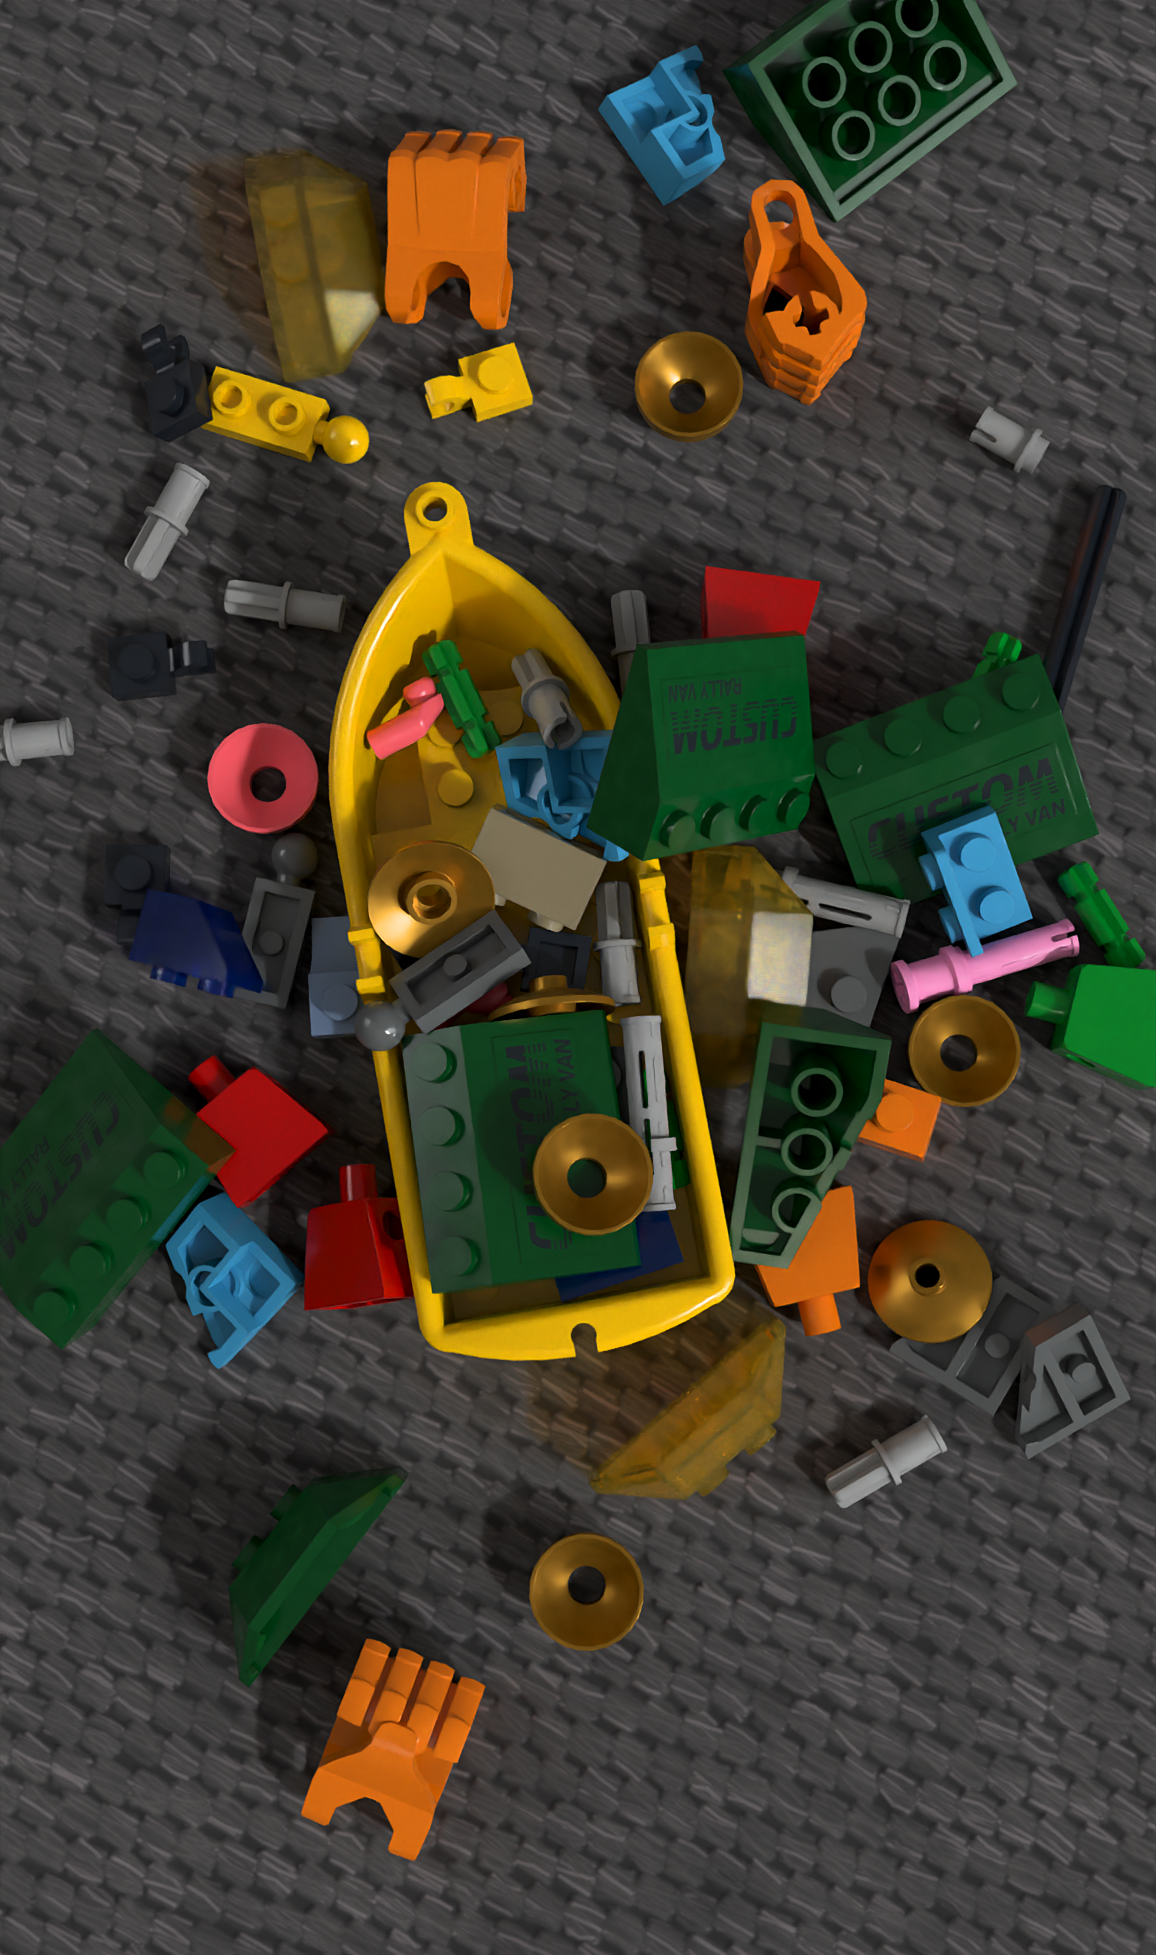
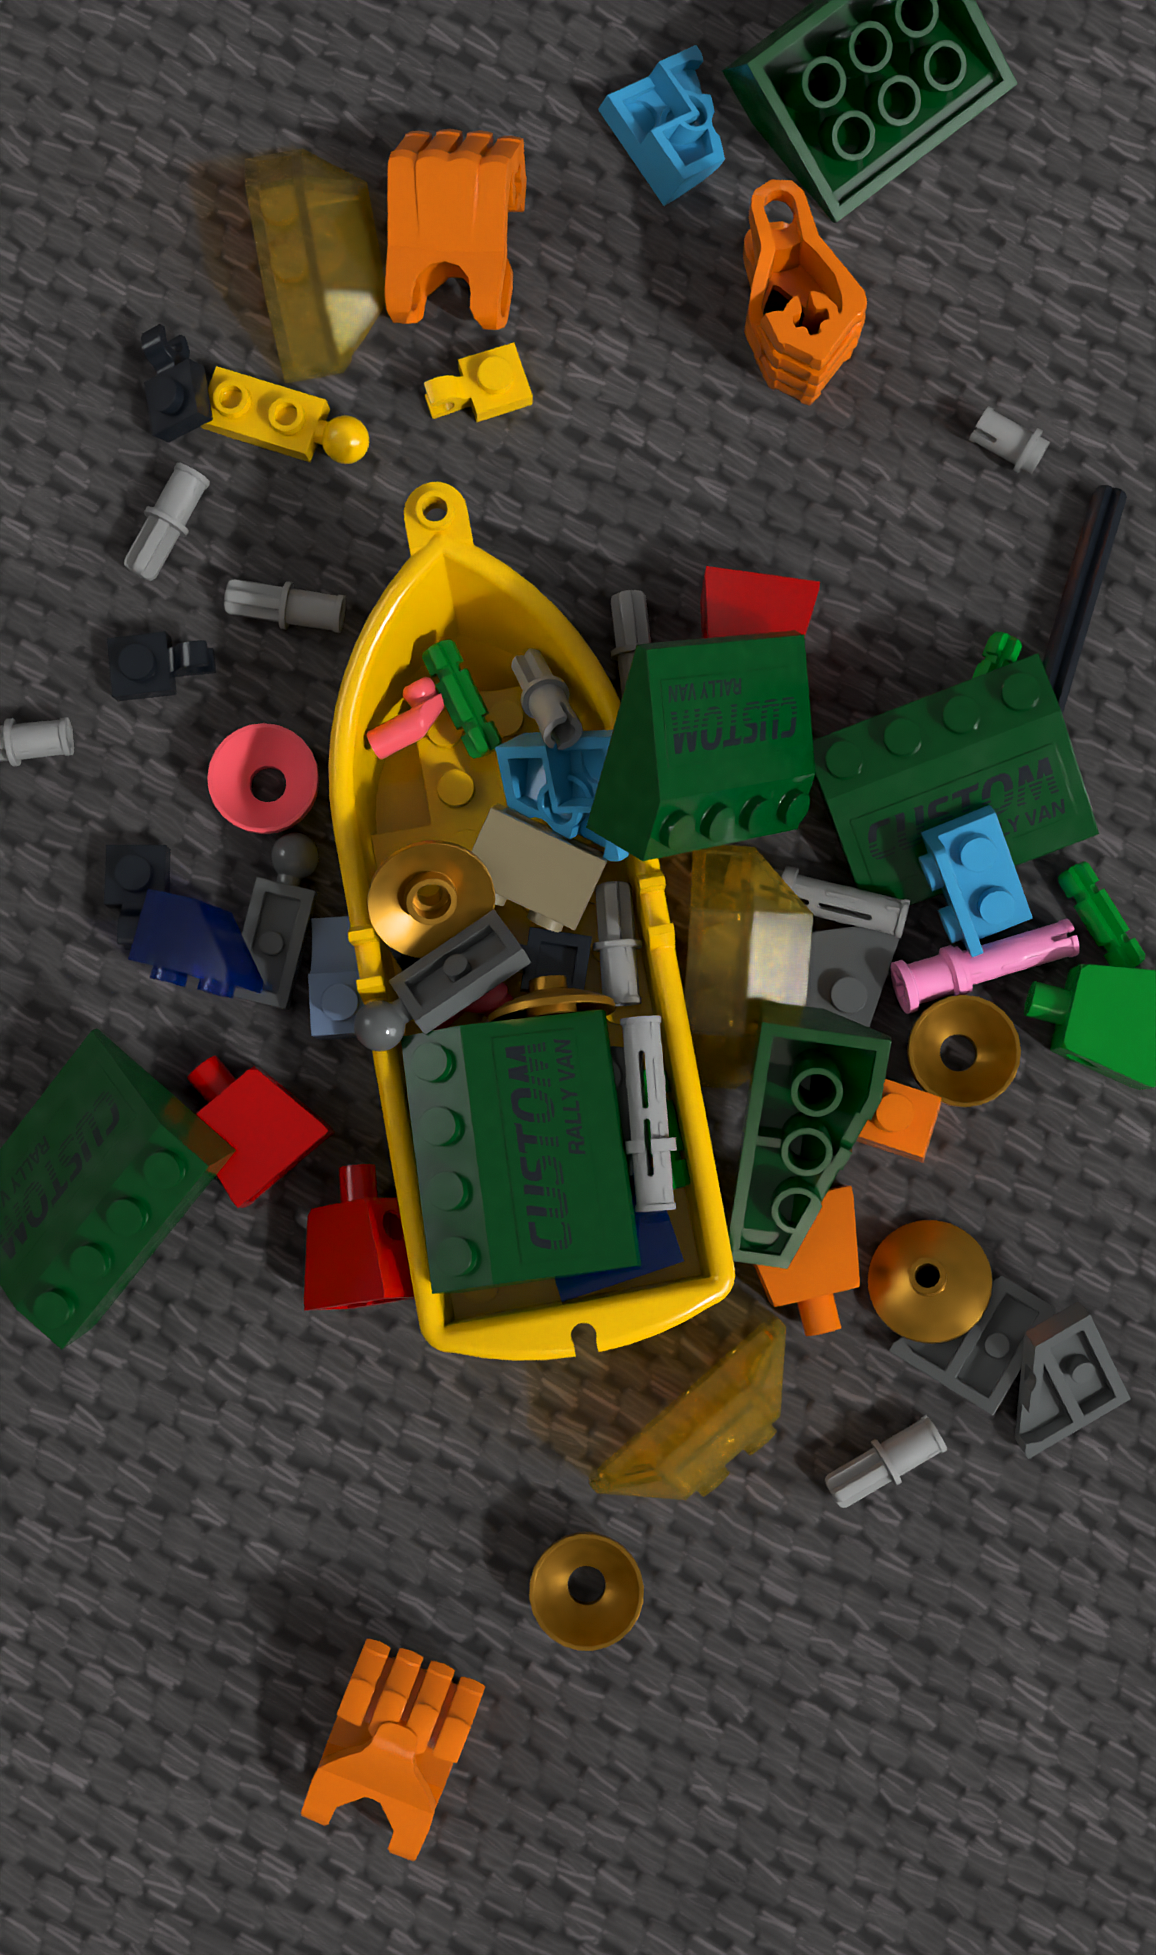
(231, 1274): dark azure slope -> none
(301, 1557): dark green wedge -> none
(620, 1157): pearl gold piece -> none
(691, 360): pearl gold piece -> none

